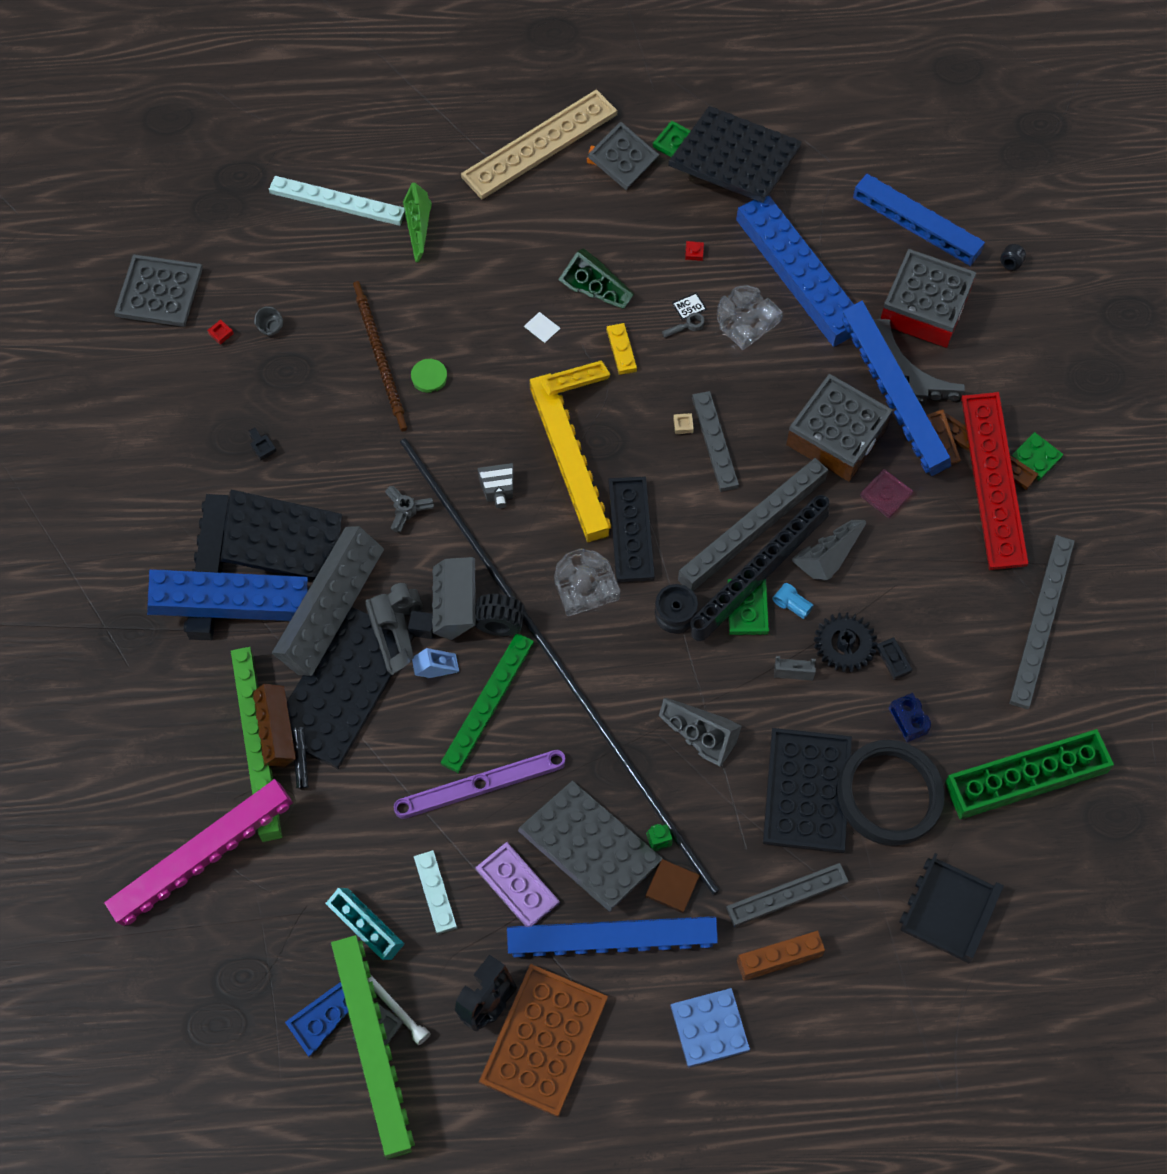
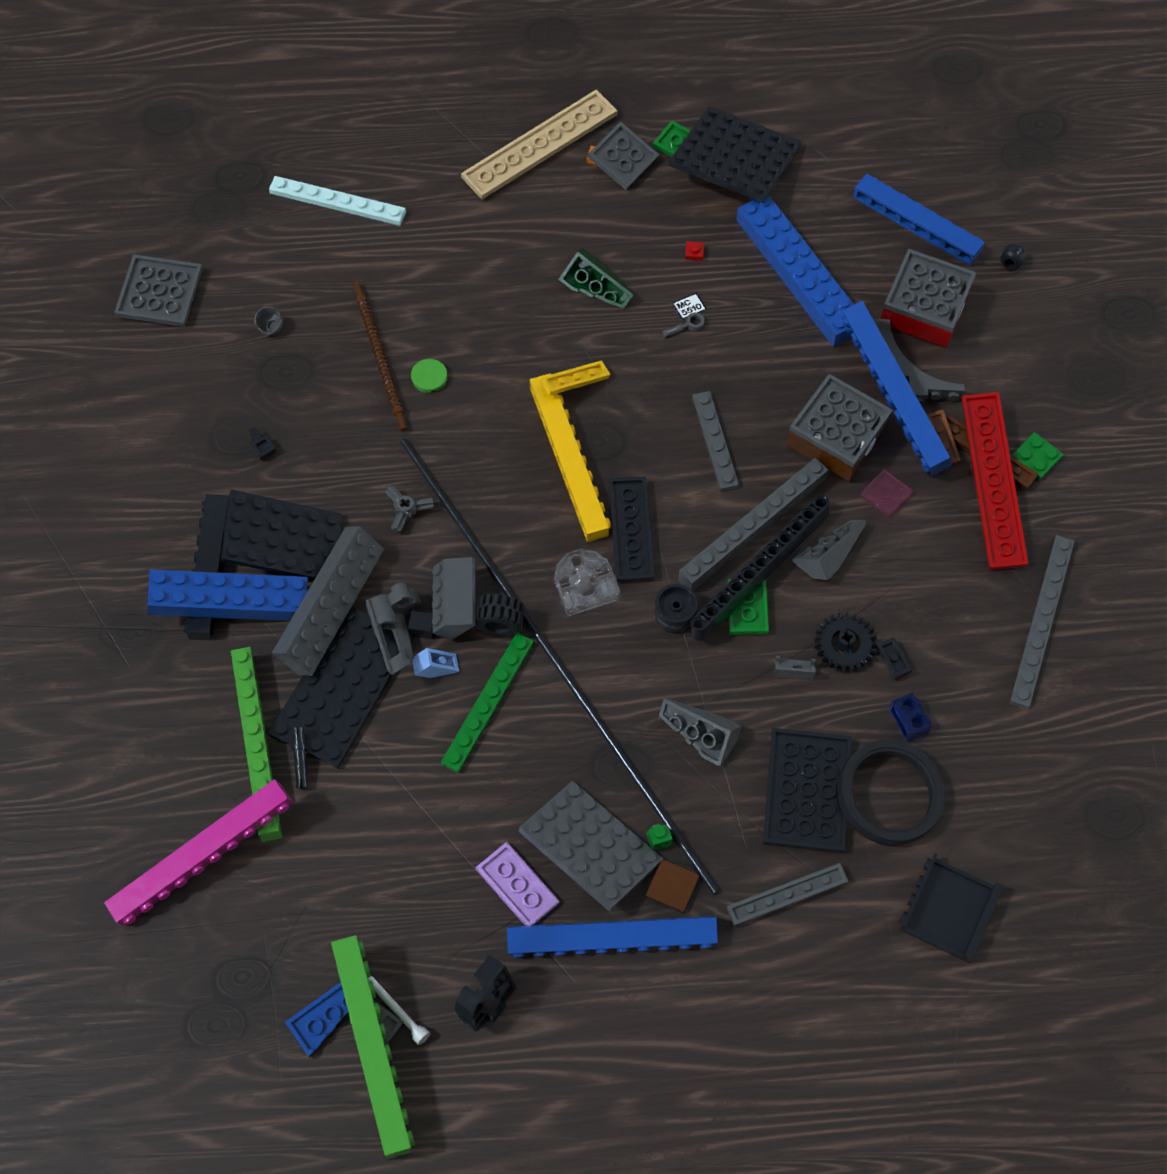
(220, 332): red plate -> none
(274, 725): reddish brown brick -> none
(365, 923): teal brick -> none
(417, 212): bright green wedge -> none
(435, 892): light aqua plate -> none
(465, 788): medium lavender beam -> none
(497, 483): dark grey torso -> none
(542, 327): white sticker -> none
(543, 1040): dark orange plate -> none
(621, 349): yellow plate -> none
(683, 423): tan plate -> none
(709, 1027): medium blue plate -> none
(741, 330): clear connector -> none
(780, 955): dark orange brick -> none
(789, 598): dark azure piece -> none
(1028, 774): green brick -> none

